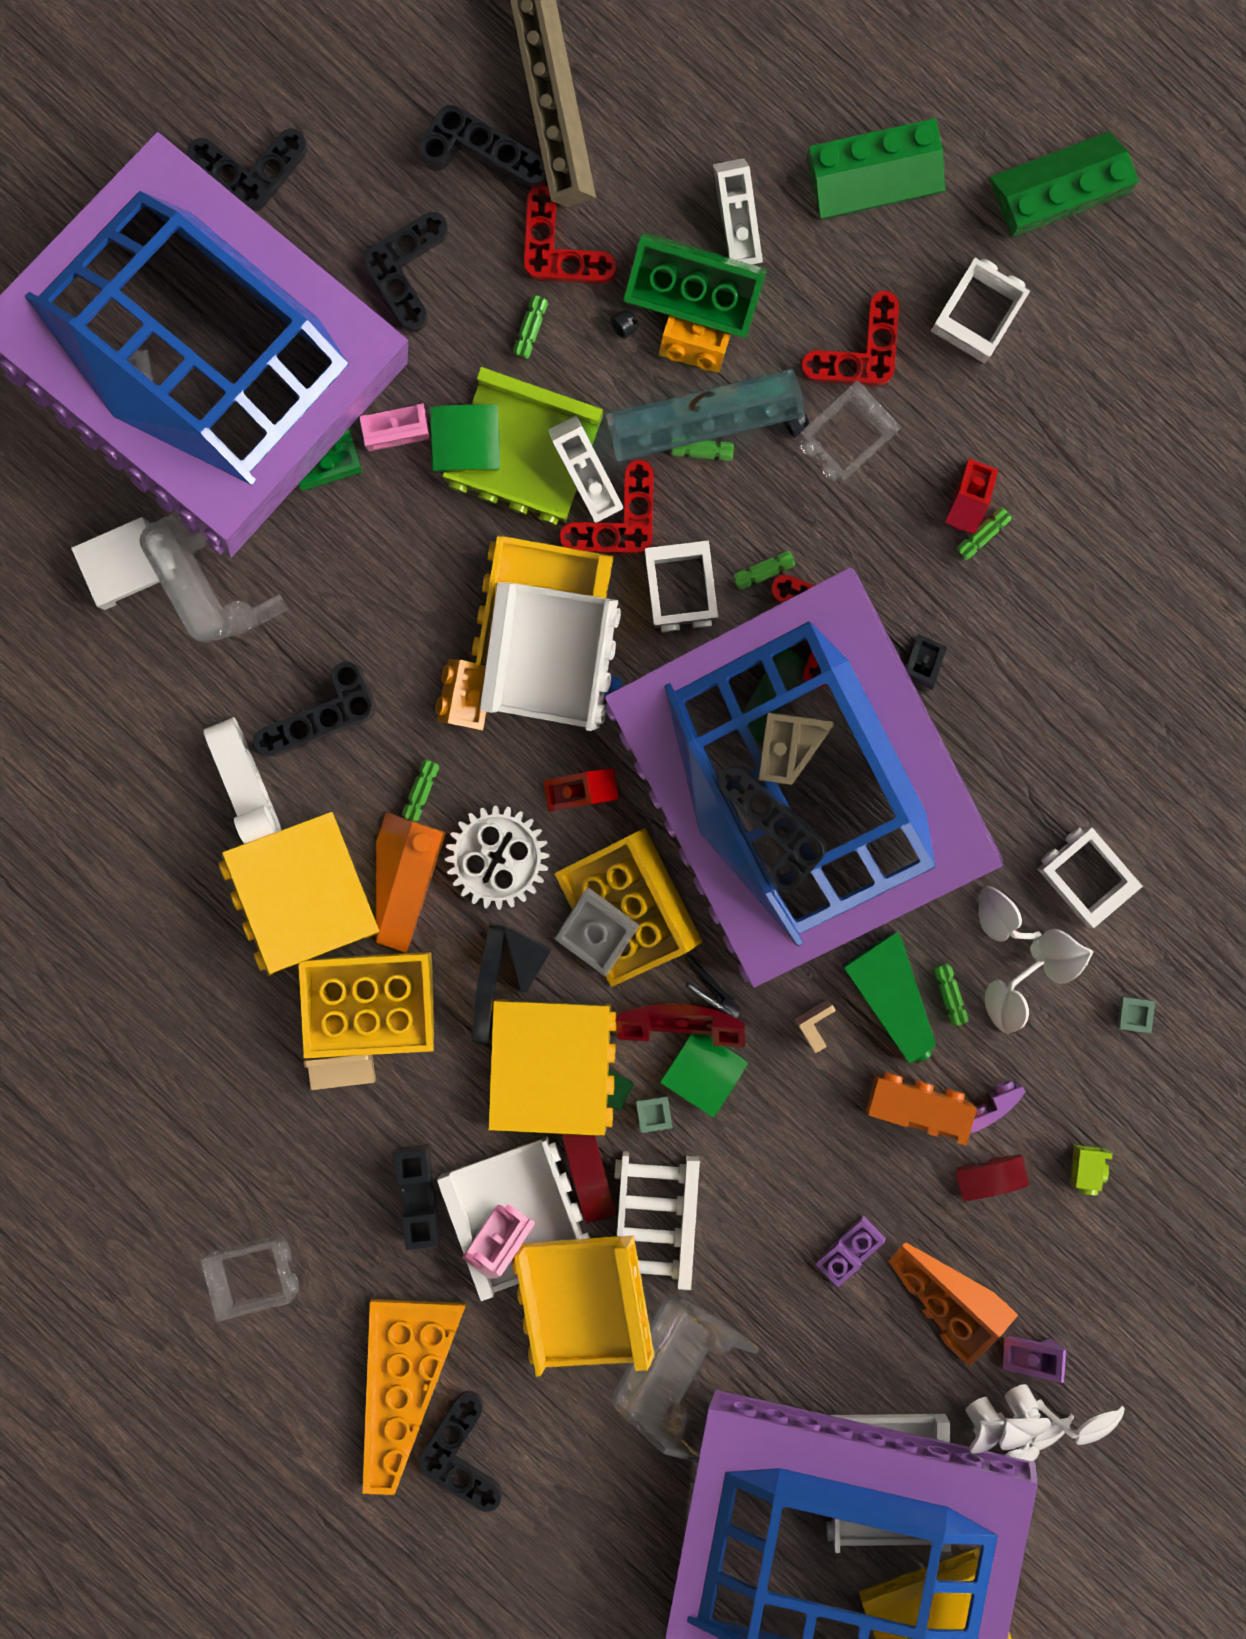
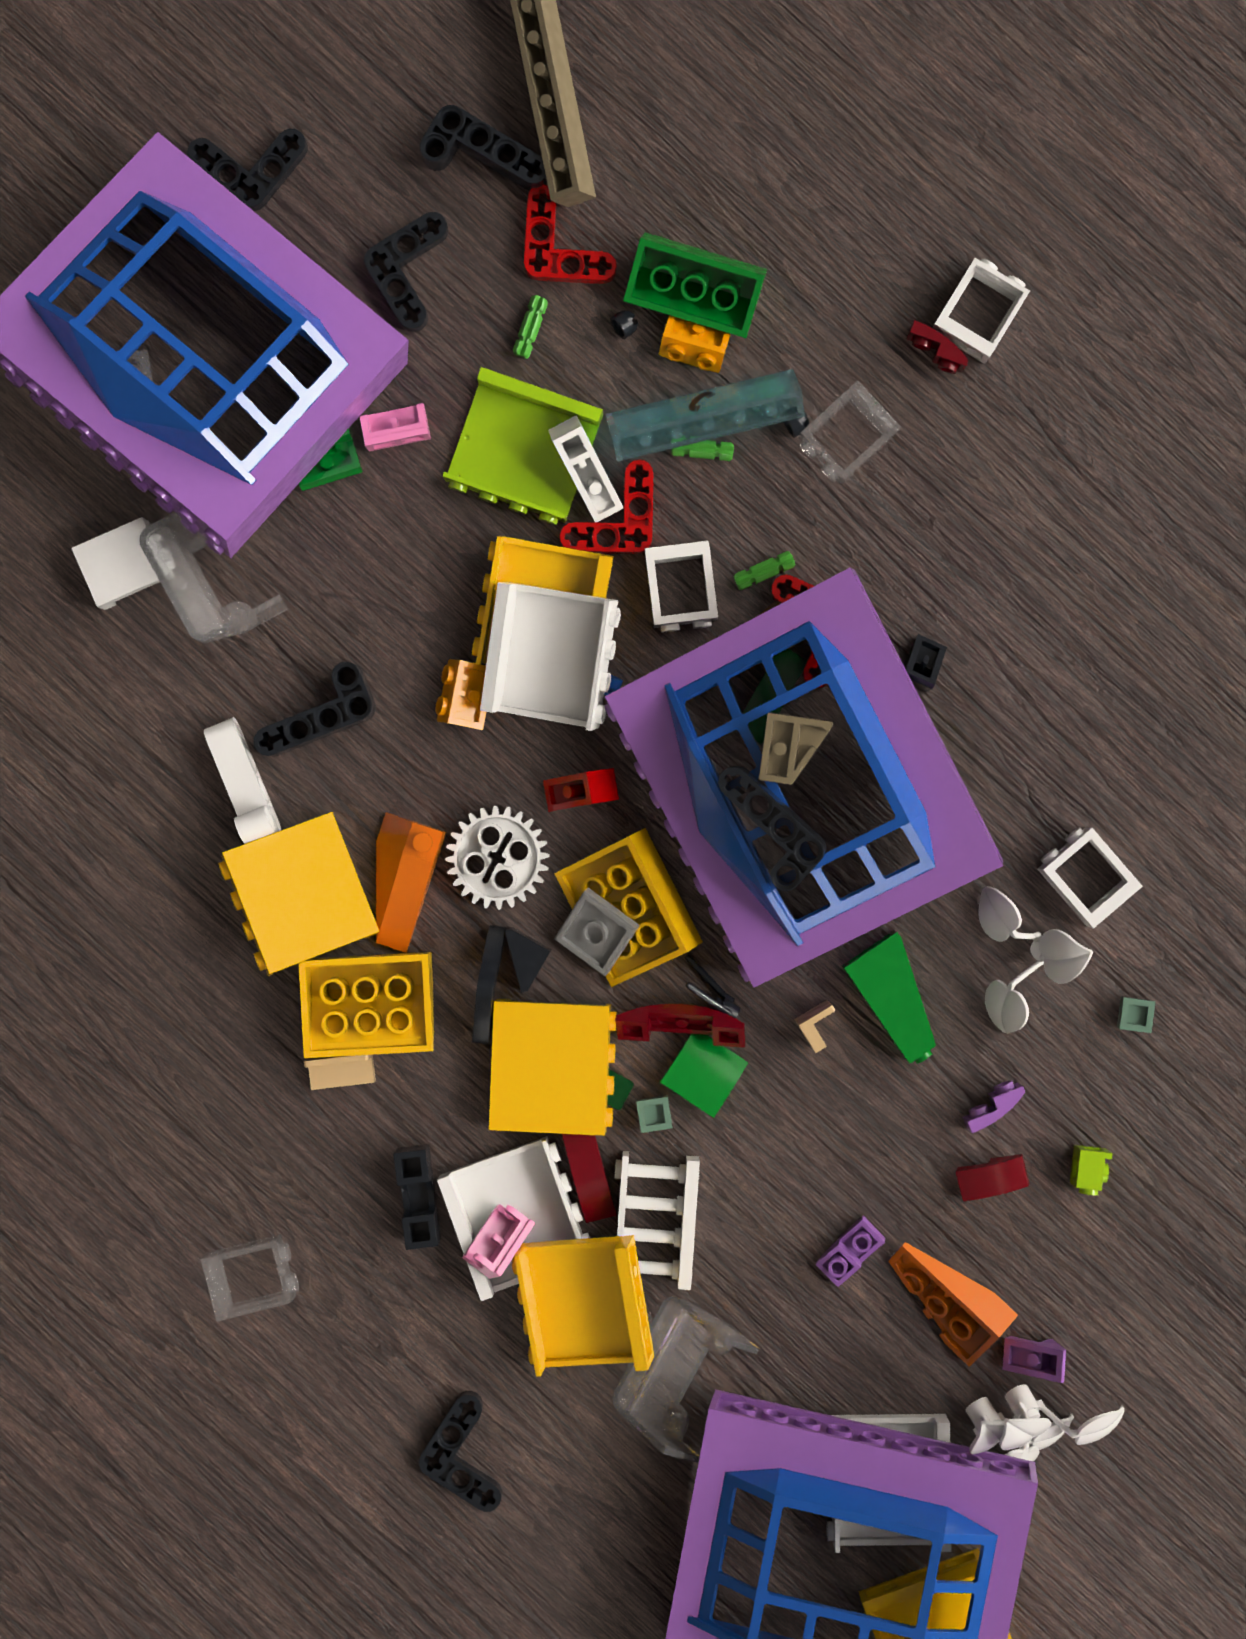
(404, 1363): light orange wing -> none
(420, 790): bright green axle -> none
(464, 438): green slope -> none
(738, 210): white slope -> none
(863, 361): red beam -> none
(877, 168): green slope -> none
(921, 1107): orange wedge -> none
(947, 353): none -> dark red slope
(951, 994): bright green axle -> none
(971, 496): red slope -> none
(984, 533): bright green axle -> none
(1063, 183): green slope -> none

